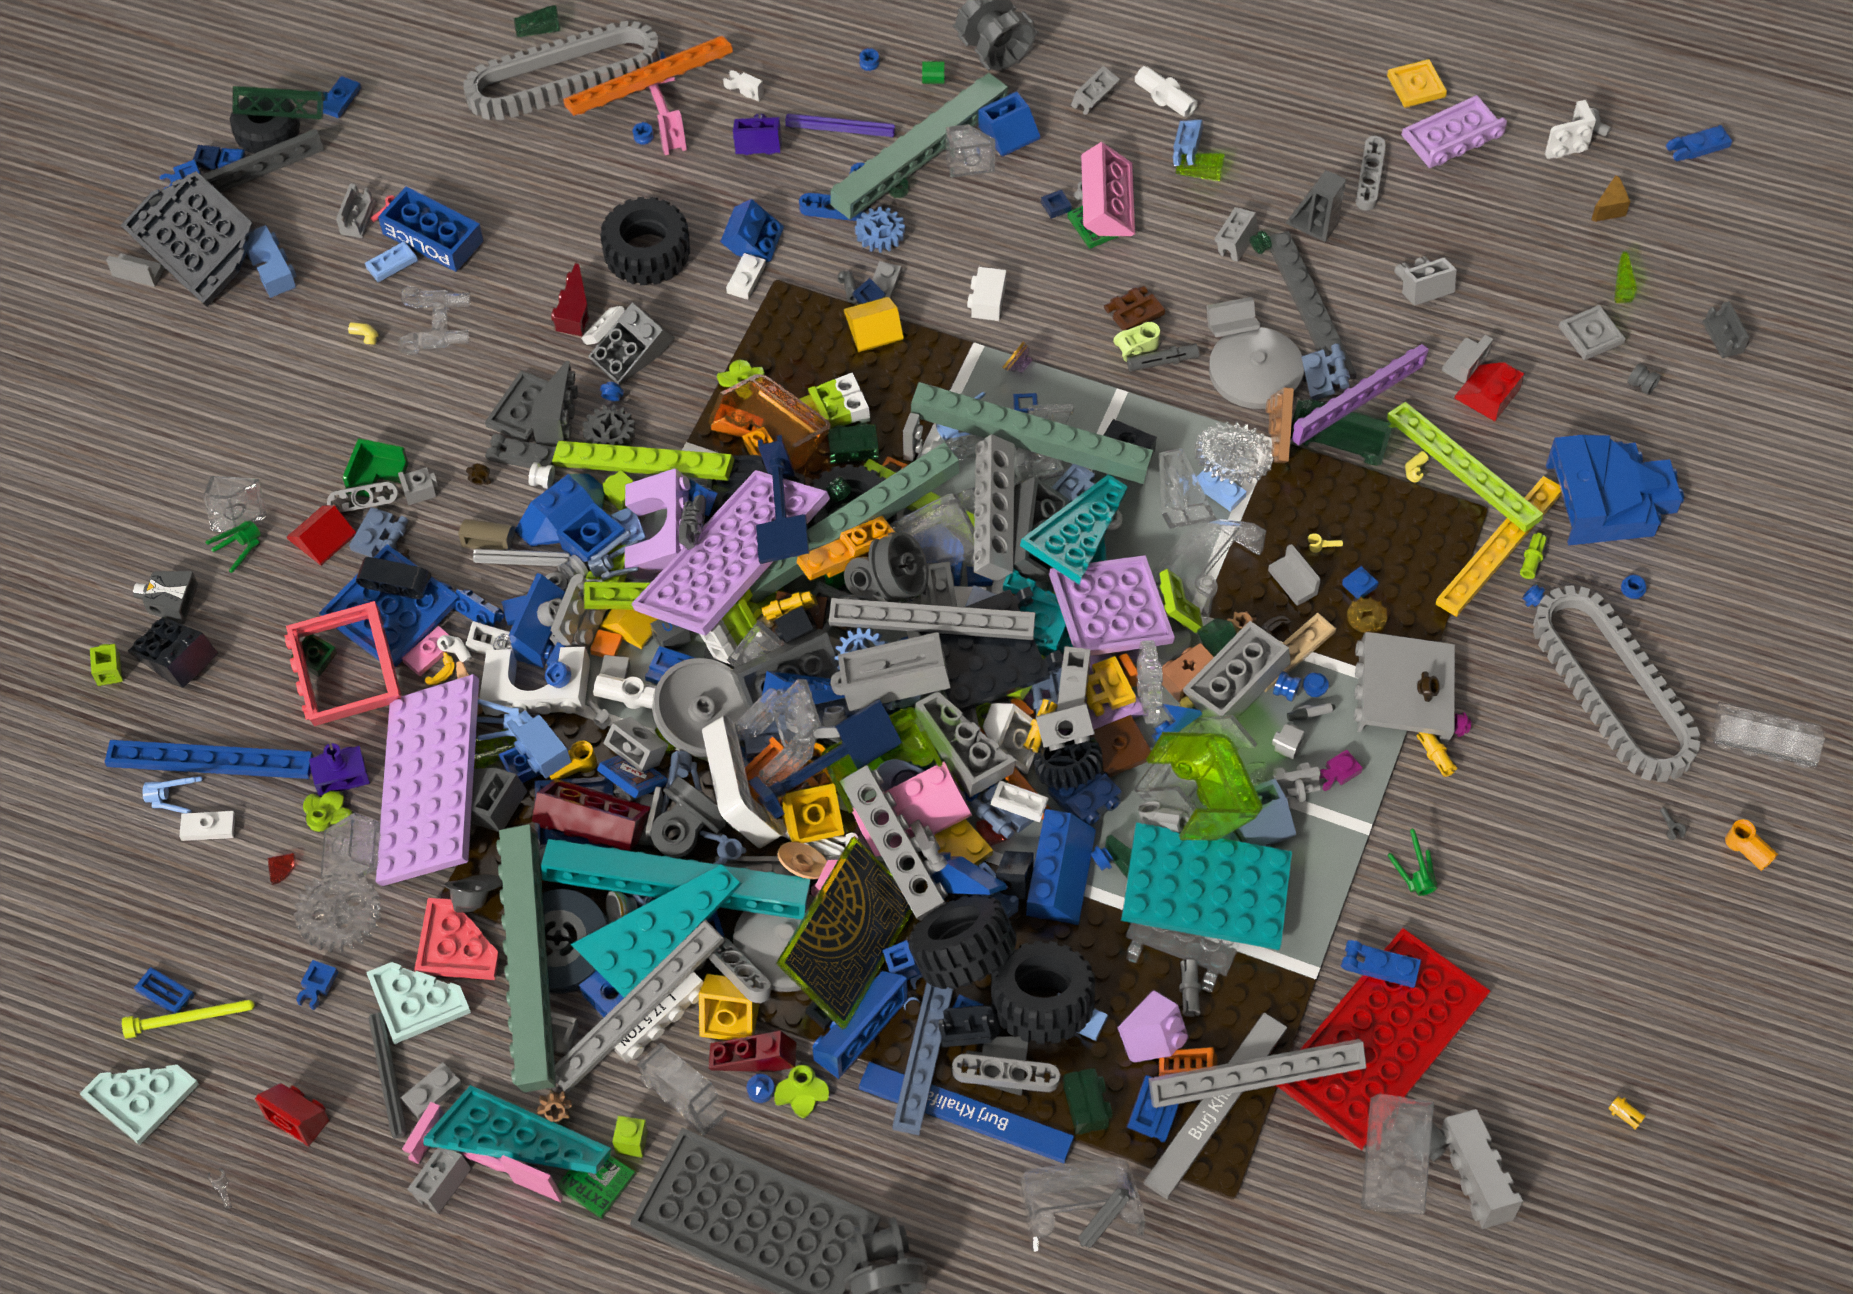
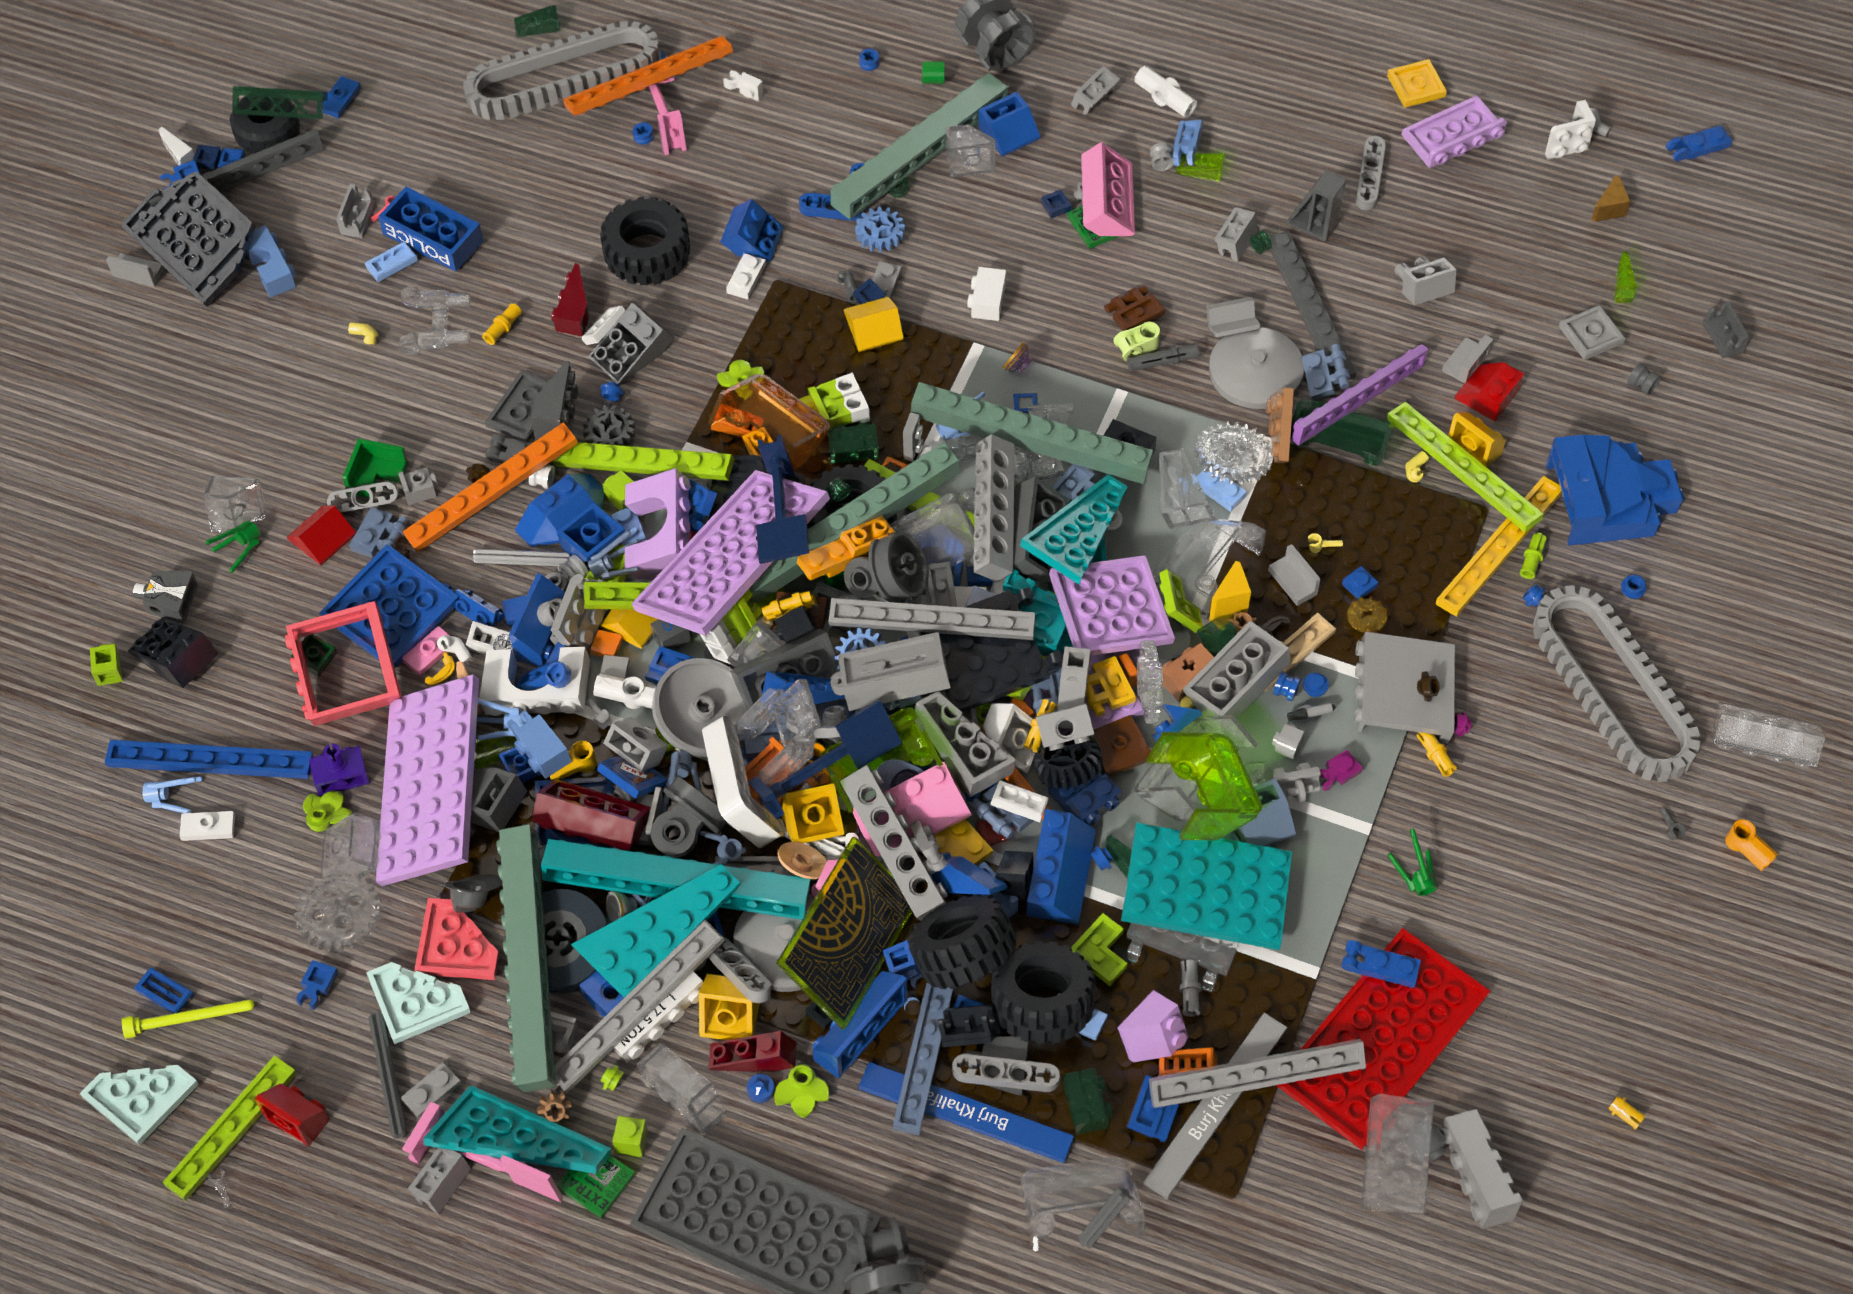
(178, 149): none -> white slope
(226, 1131): none -> lime plate
(280, 867): clear red tile -> none
(393, 578): black beam -> none
(486, 535): dark tan brick -> none
(490, 487): none -> orange plate
(502, 324): none -> yellow pin
(533, 680): none -> blue plate
(611, 1077): none -> lime plate
(692, 521): dark grey hinge -> none
(757, 135): dark purple brick -> none
(840, 125): dark purple axle -> none
(1095, 949): none -> lime plate
(1153, 814): light grey piece -> none
(1161, 156): none -> light grey wheel
(1231, 595): none -> yellow slope
(1476, 438): none -> yellow slope

